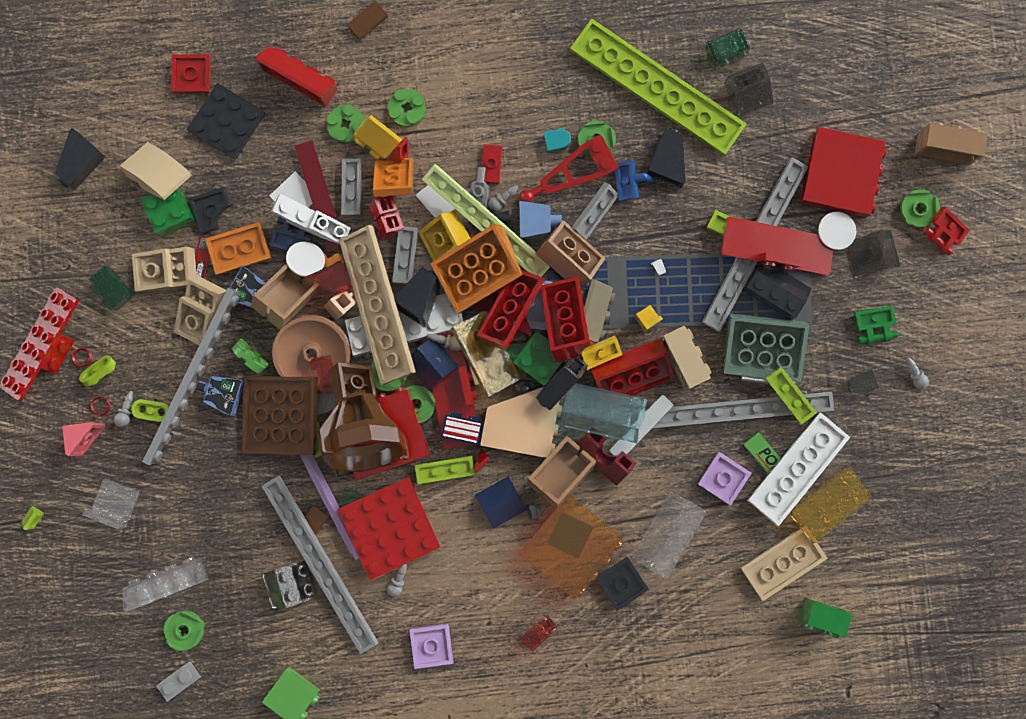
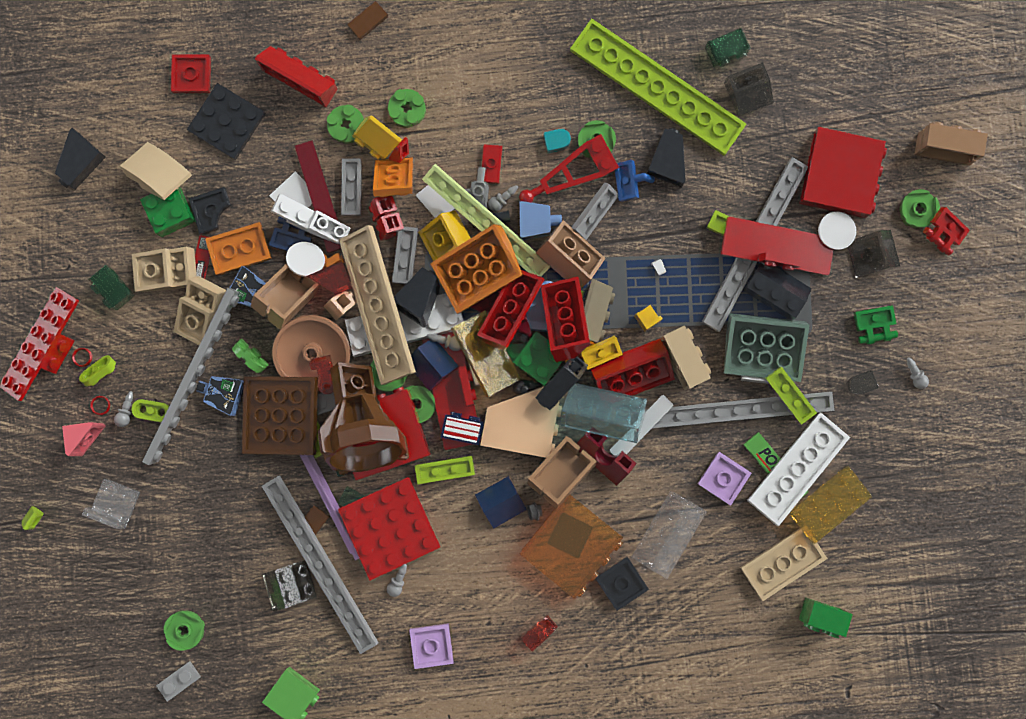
(163, 584): clear slope -> none
(482, 459): red slope -> none

